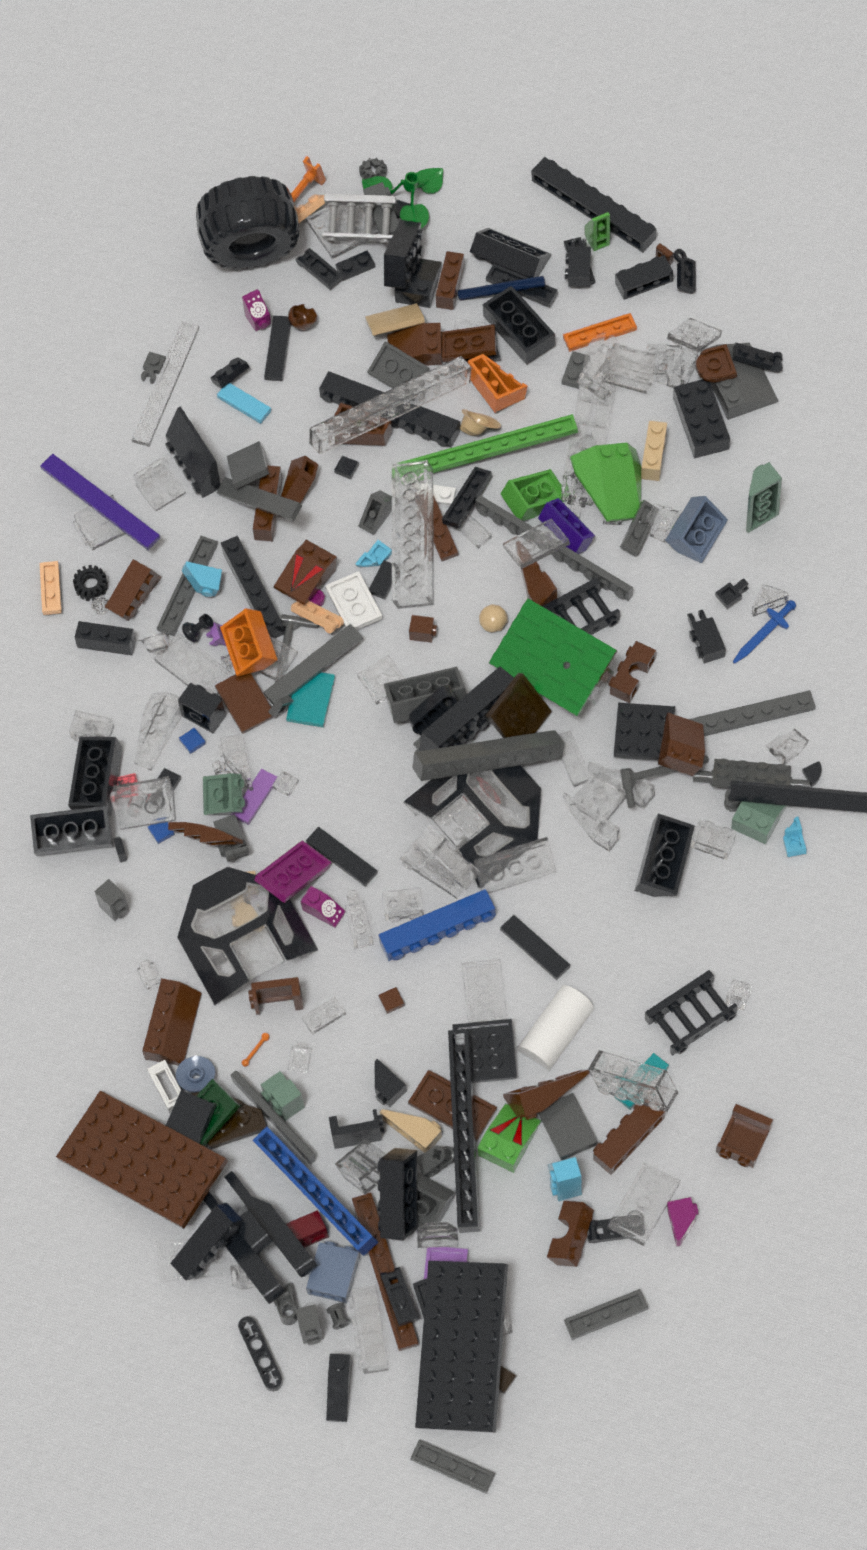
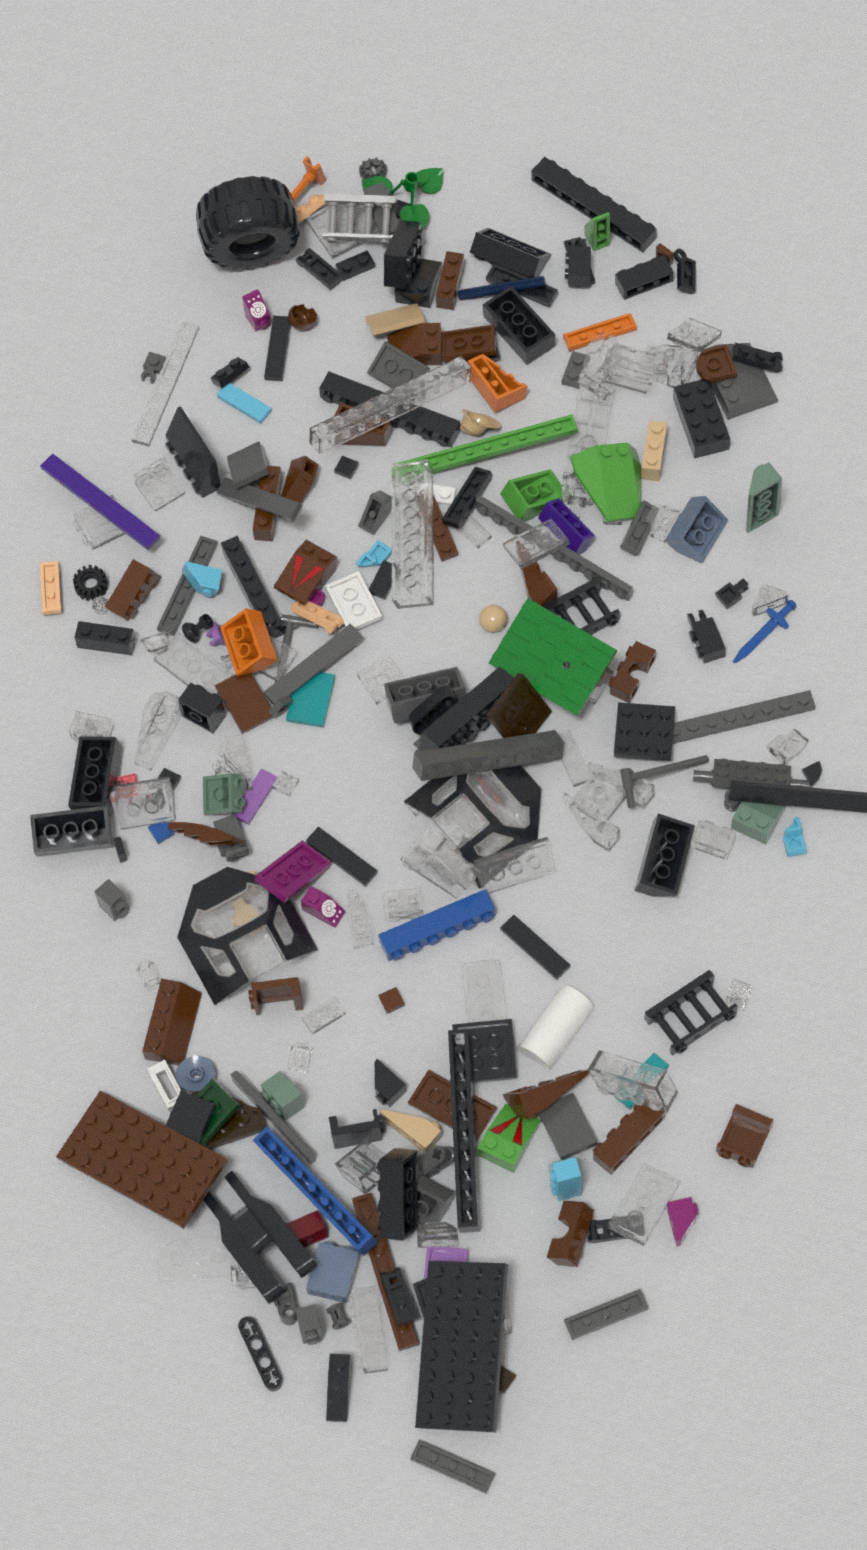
(192, 740): blue tile -> none
(206, 1242): black brick -> none
(265, 1037): orange hinge -> none
(422, 628): reddish brown brick -> none
(682, 745): reddish brown slope -> none

